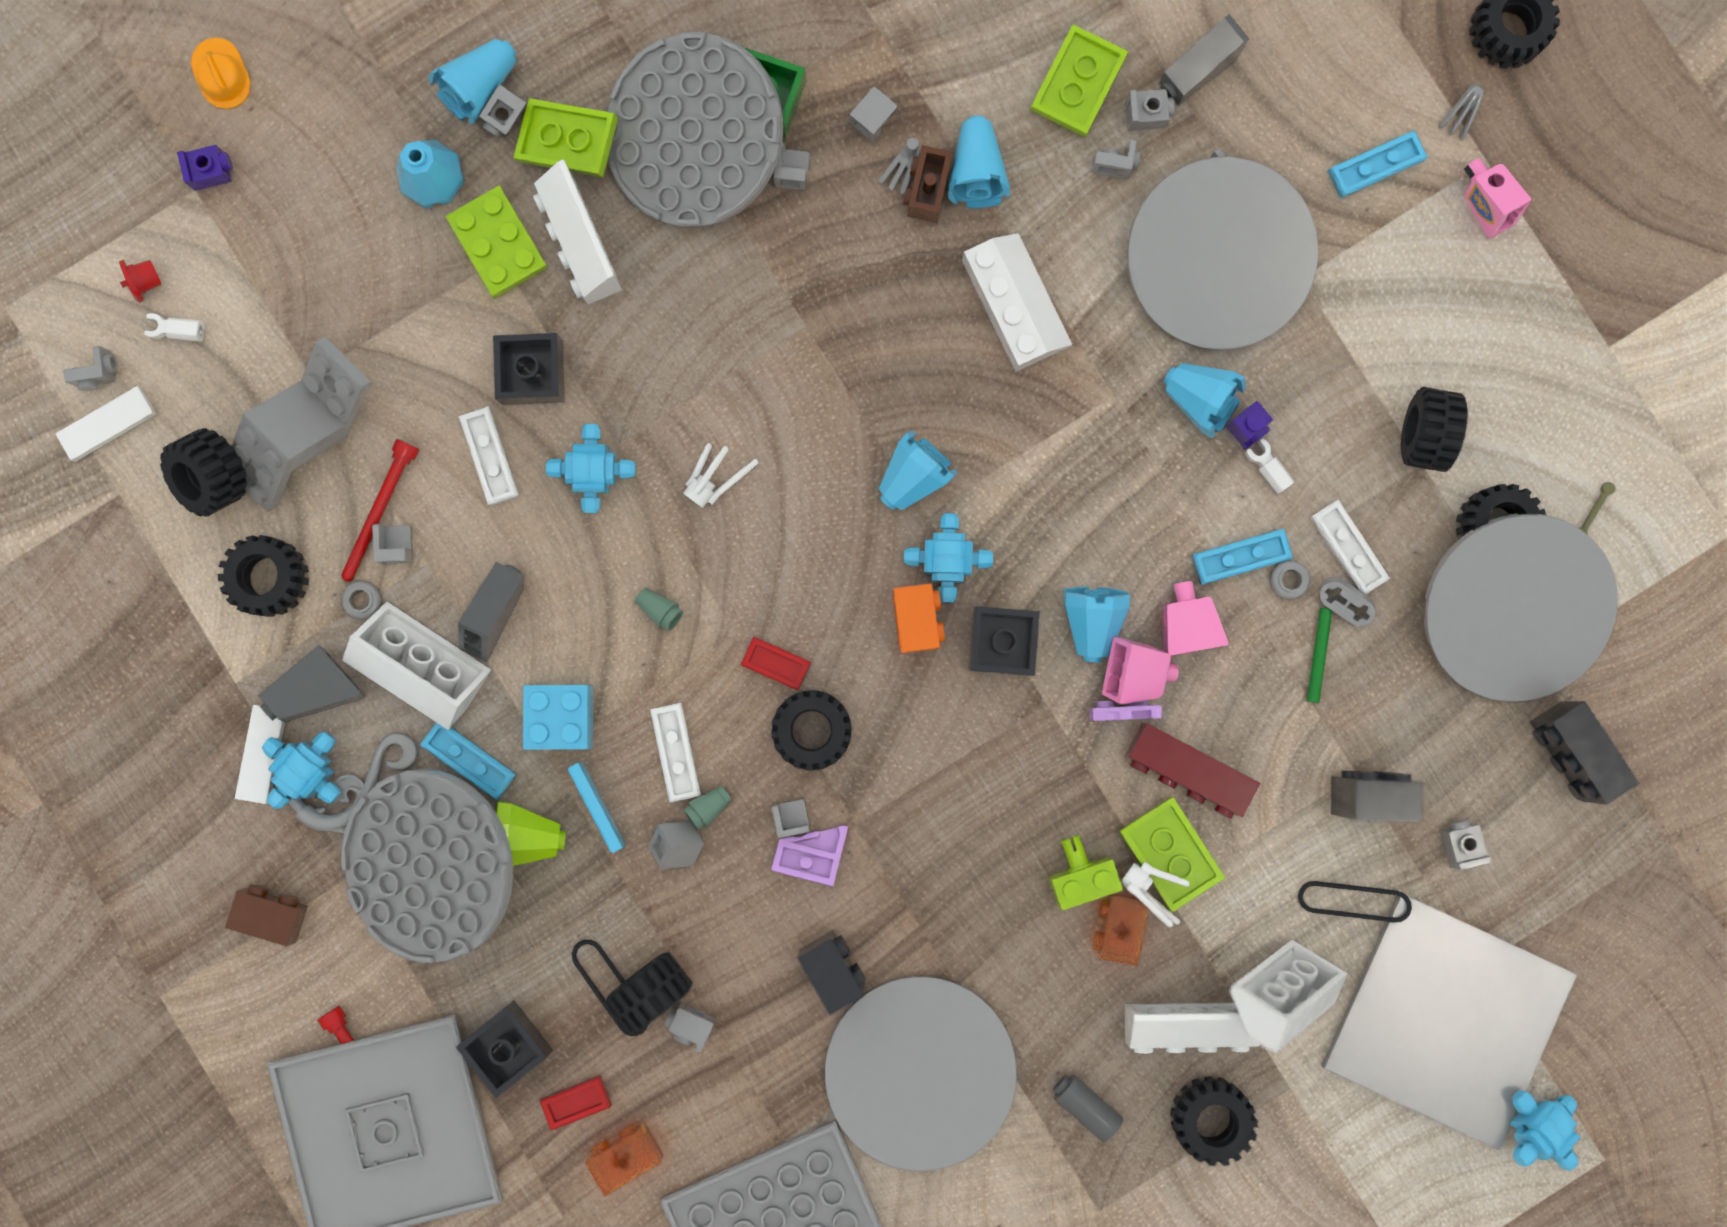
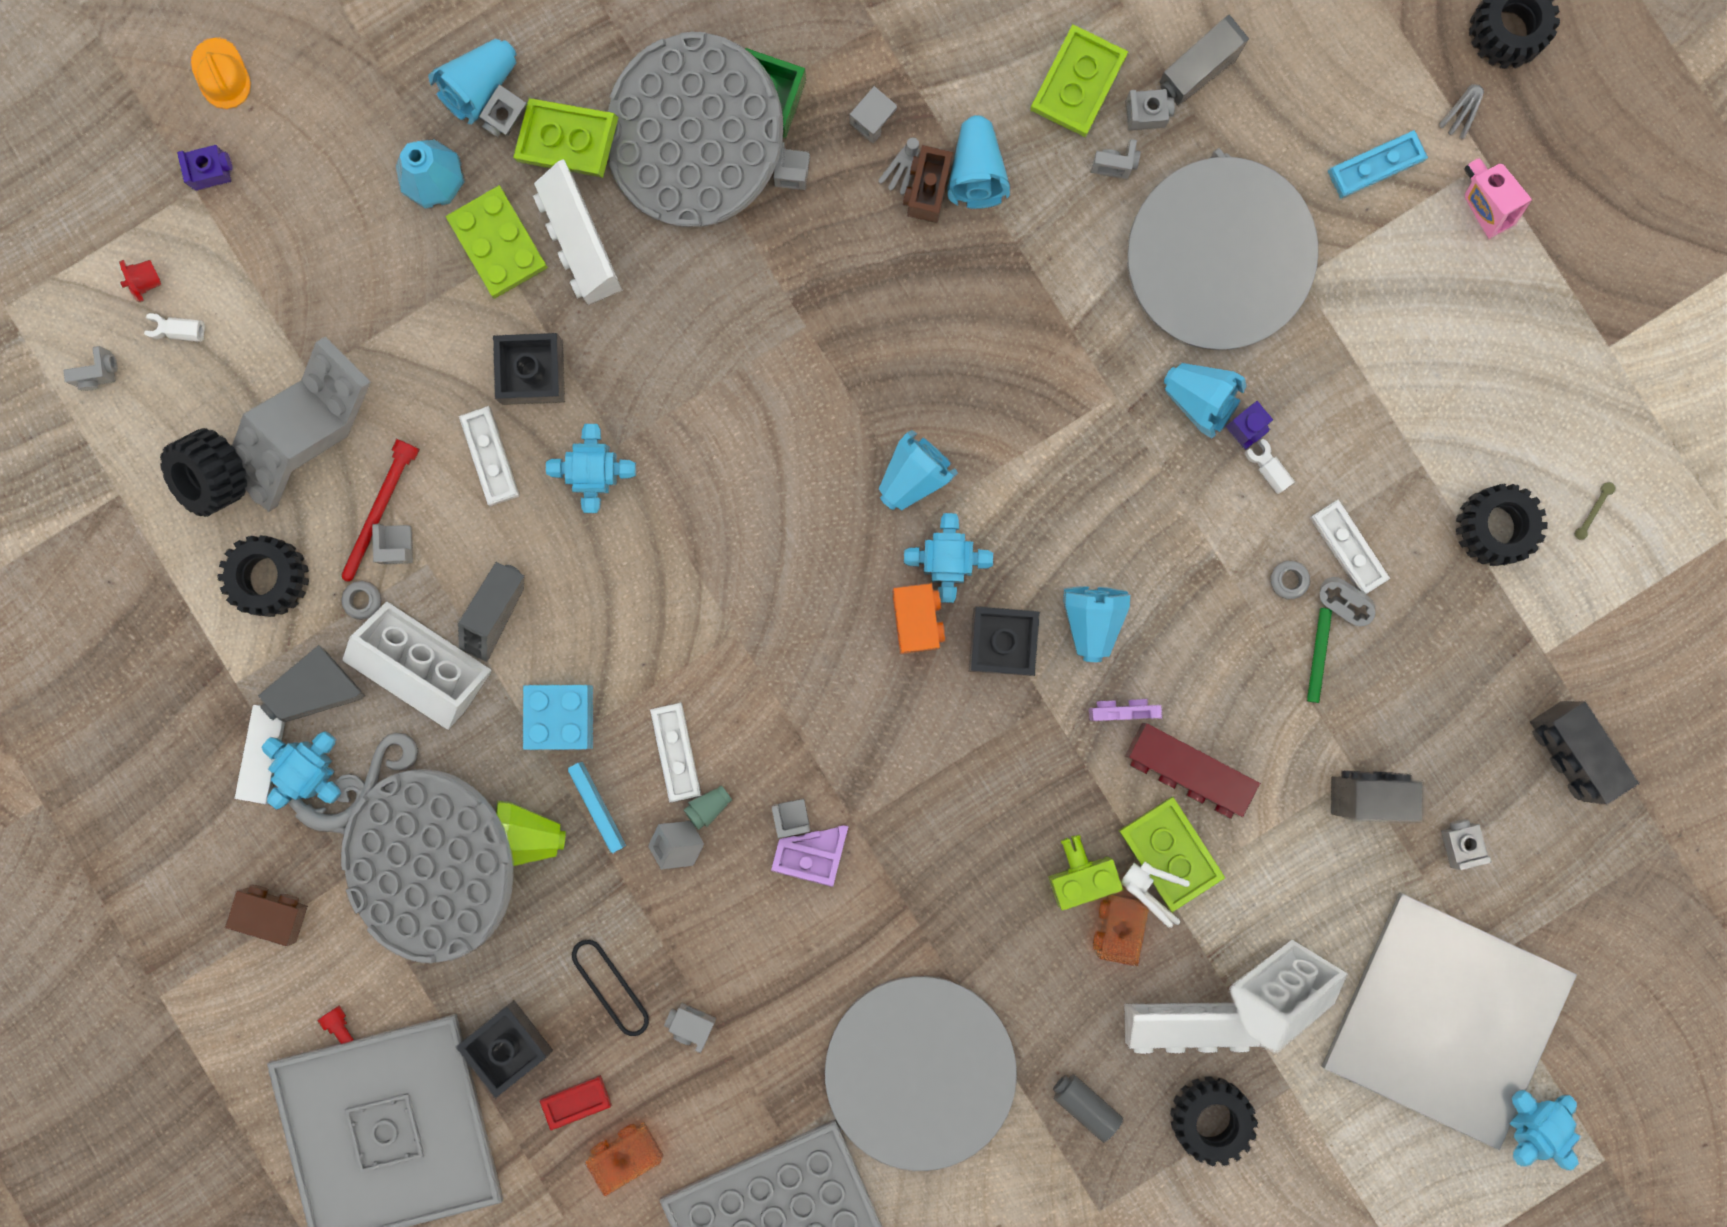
(106, 424): white tile -> none
(469, 760): medium azure tile -> none
(648, 993): black tyre -> none
(659, 609): sand green cone -> none
(700, 487): white plant -> none
(775, 663): red tile -> none
(783, 730): black tyre -> none
(831, 972): black brick -> none
(1015, 300): white slope -> none
(1137, 672): bright pink torso -> none
(1191, 622): bright pink torso -> none
(1242, 556): medium azure tile -> none
(1356, 888): black piece -> none
(1434, 429): black tyre -> none
(1520, 607): light grey tile -> none

